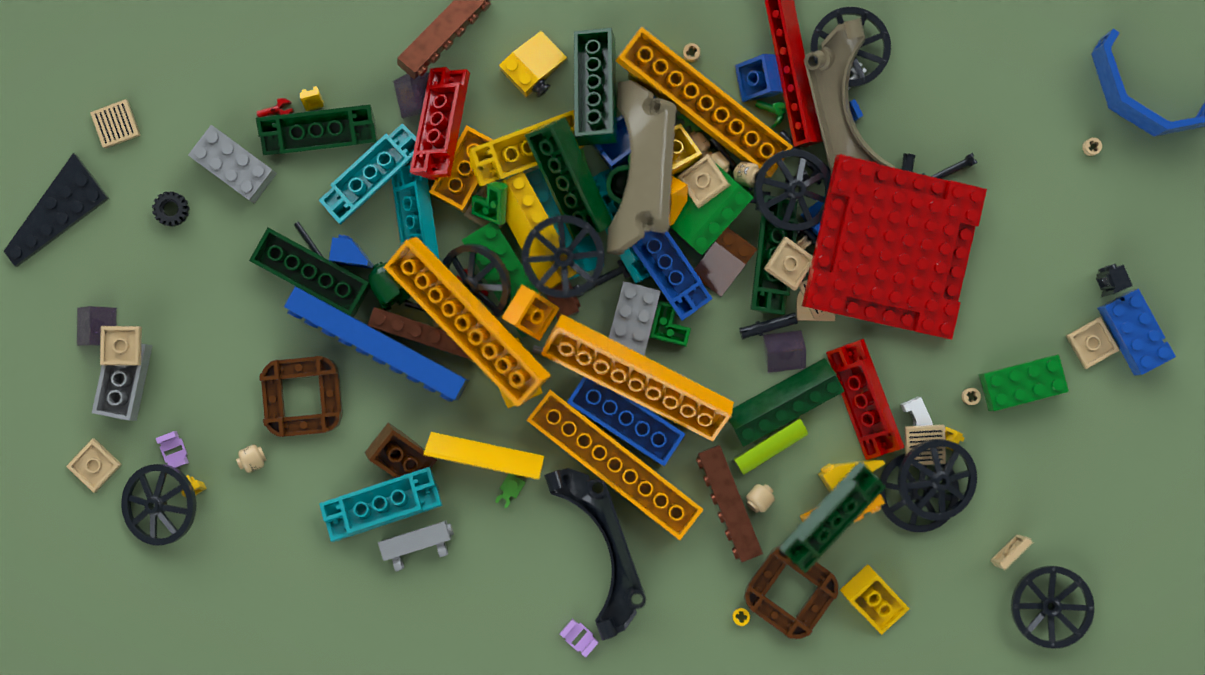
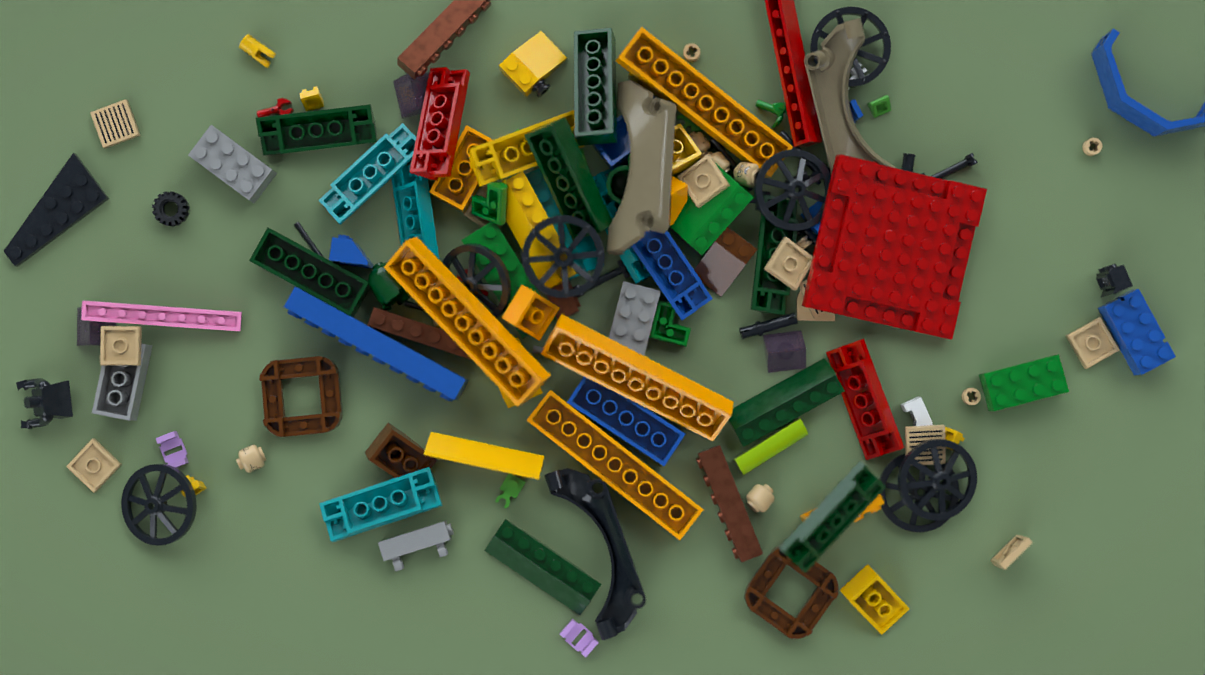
(47, 401): none -> black torso
(161, 315): none -> bright pink plate
(255, 49): none -> yellow hinge
(543, 566): none -> dark green slope
(736, 620): yellow bush -> none
(759, 78): blue slope -> none
(833, 473): yellow slope -> none
(879, 106): none -> bright green slope
(1056, 608): black wheel -> none

